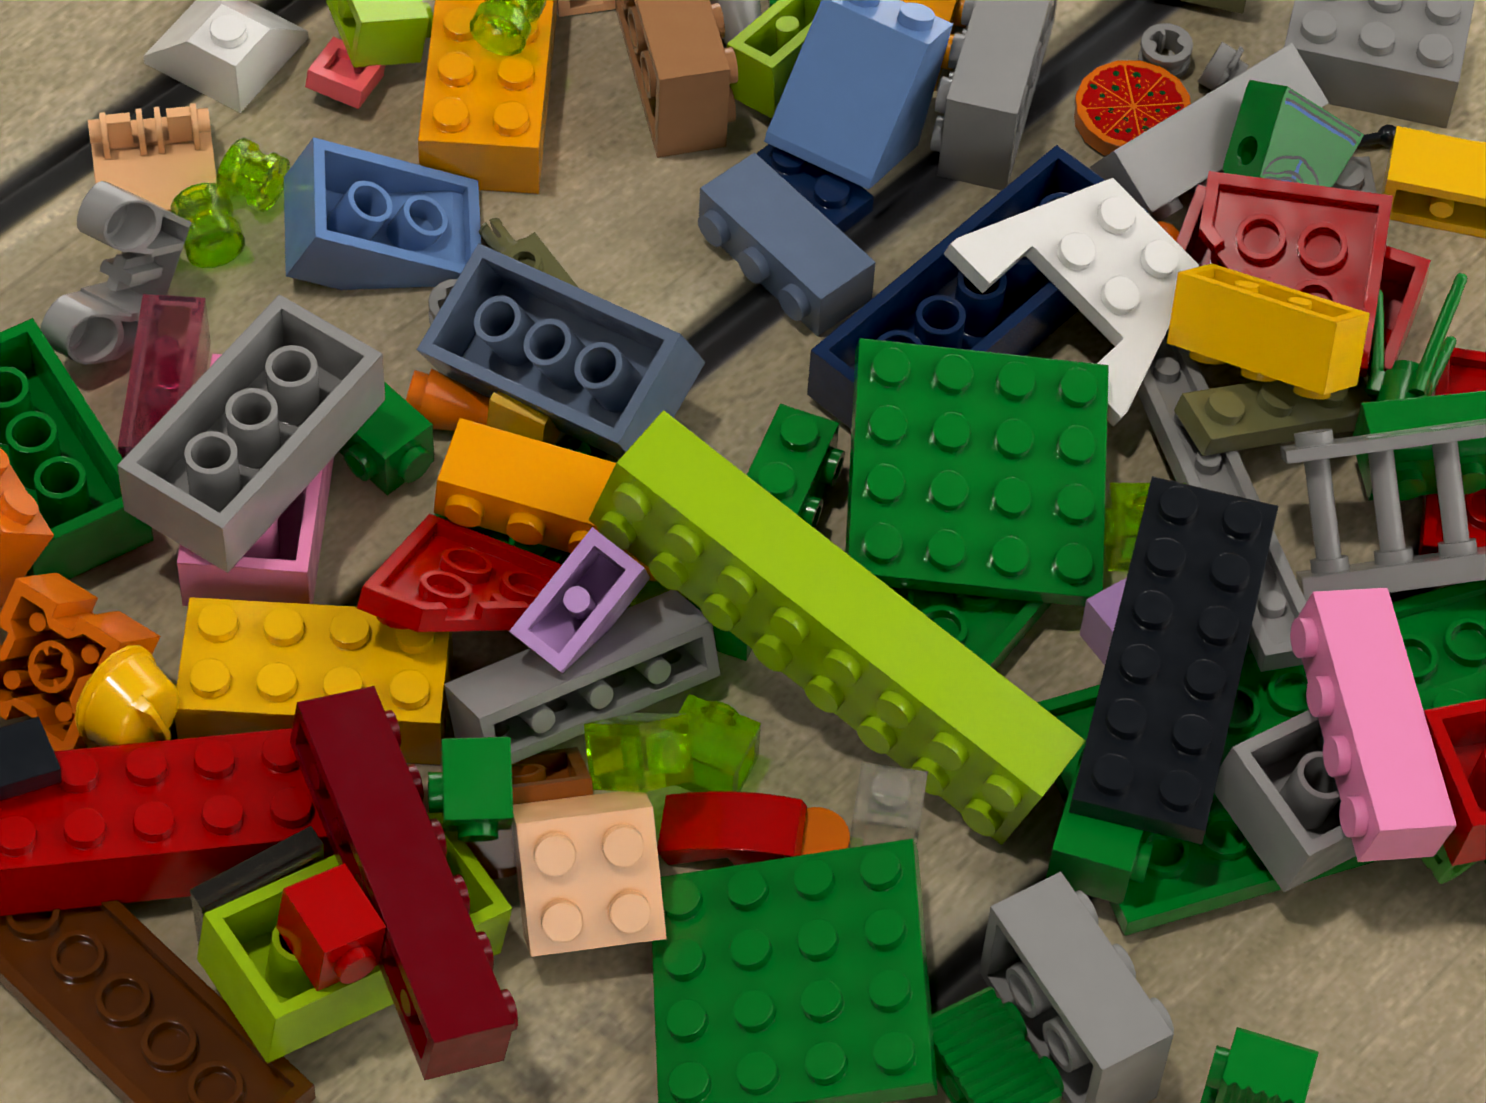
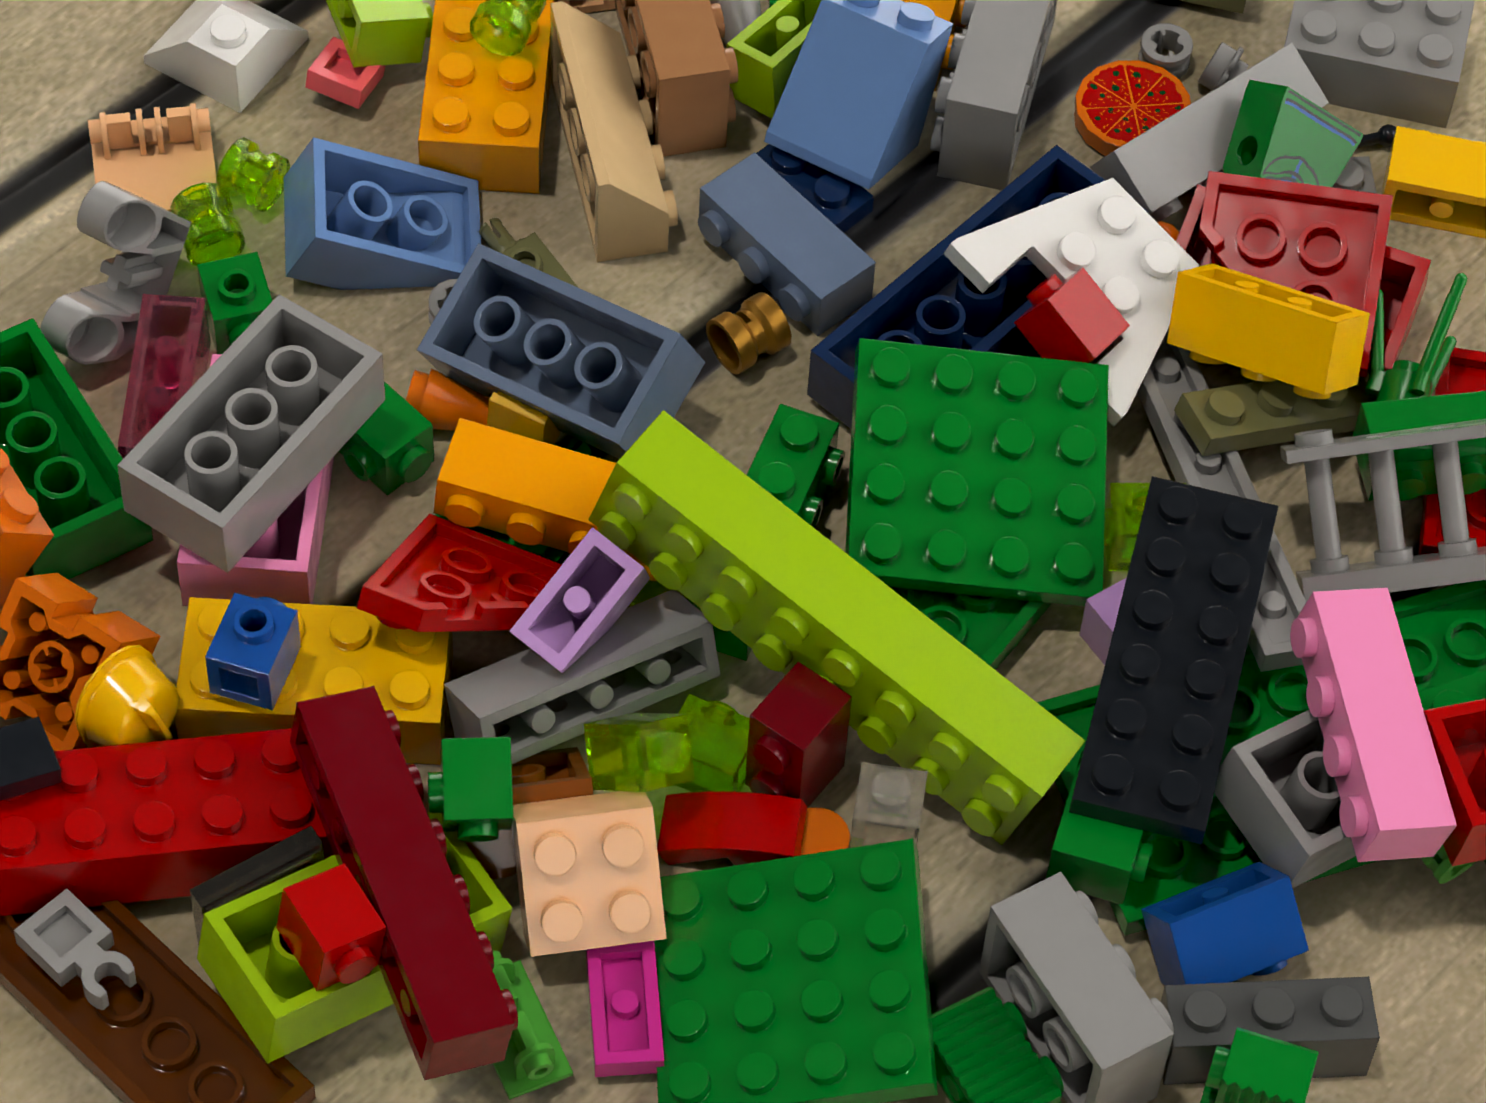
(73, 942): none -> light grey plate
(234, 296): none -> green brick
(253, 650): none -> blue brick
(533, 1052): none -> bright green hinge
(609, 137): none -> tan slope
(625, 1009): none -> dark pink plate
(750, 332): none -> pearl gold wheel
(798, 736): none -> dark red brick
(1070, 319): none -> brick
(1226, 928): none -> blue brick
(1317, 1014): none -> dark grey brick

